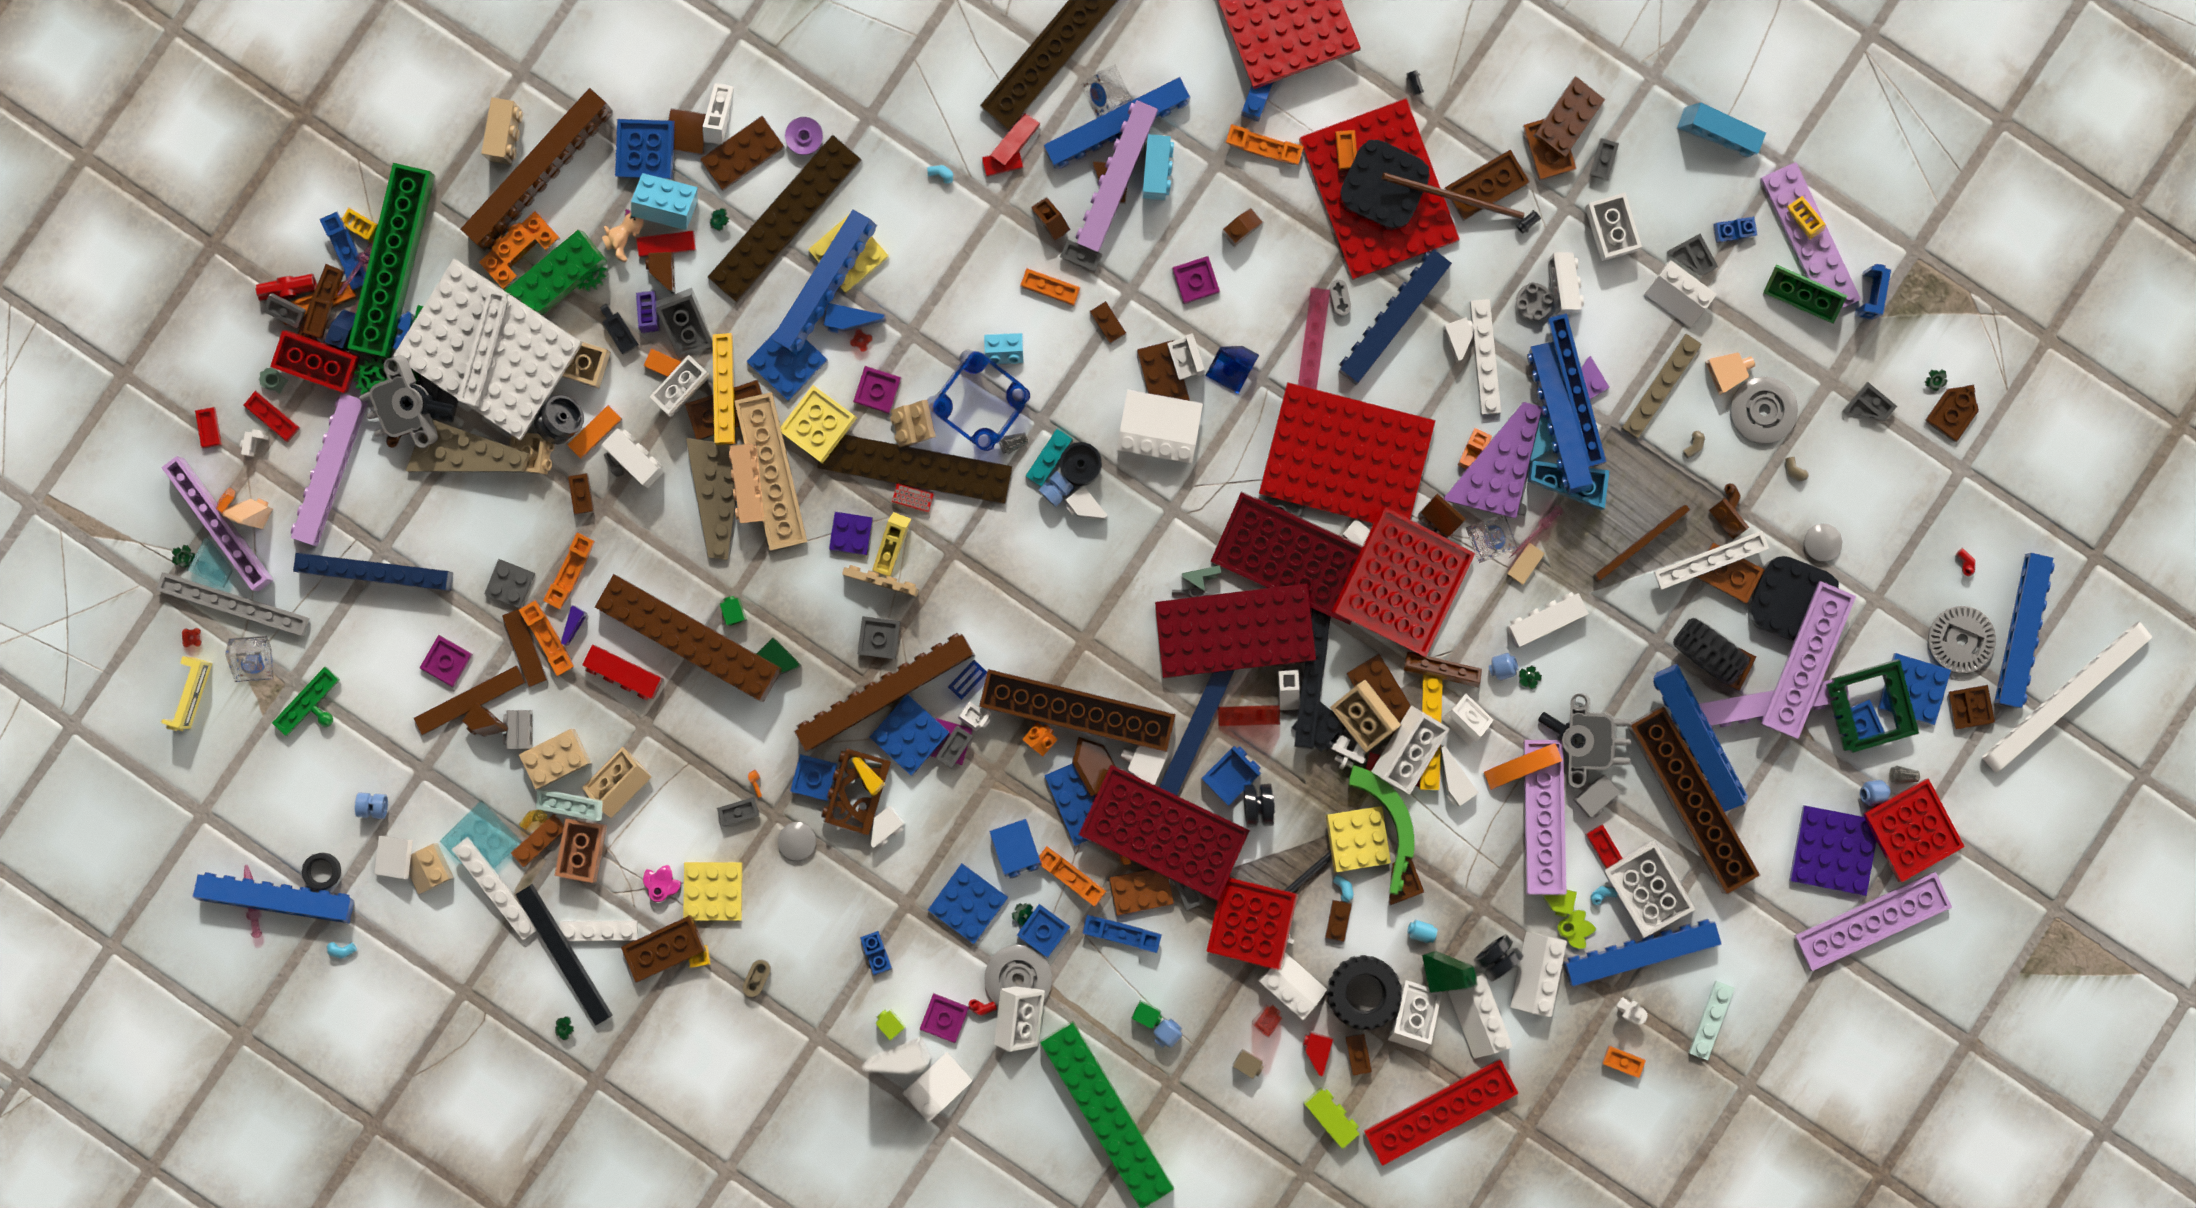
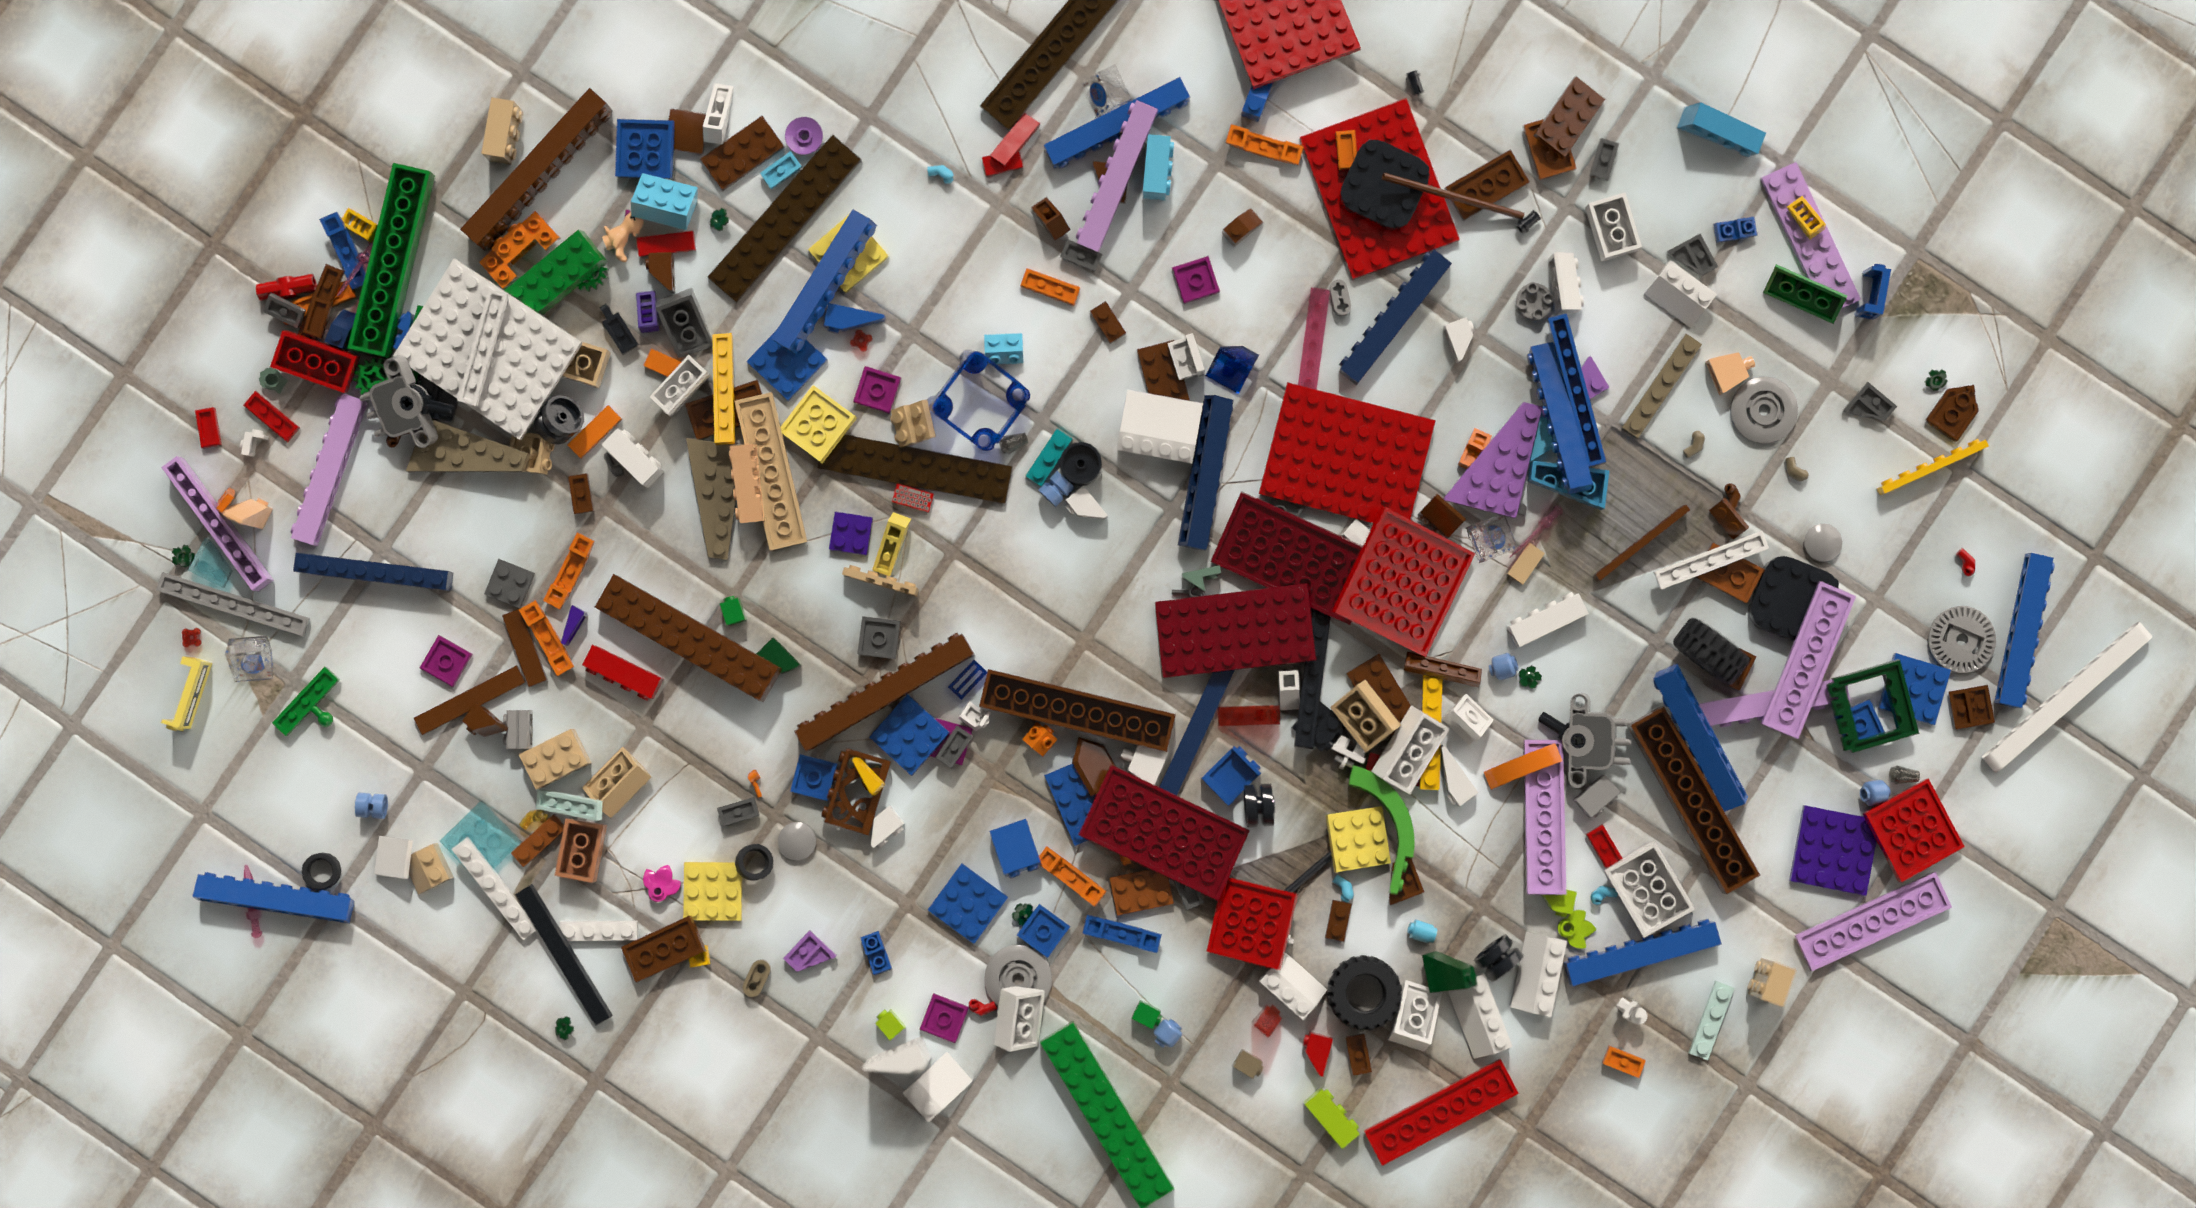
(339, 952): medium azure arm -> none
(768, 862): none -> black tyre
(781, 170): none -> medium azure plate
(808, 952): none -> medium lavender wing
(1205, 472): none -> dark blue brick
(1485, 357): white plate -> none
(1771, 981): none -> tan brick
(1939, 462): none -> yellow plate

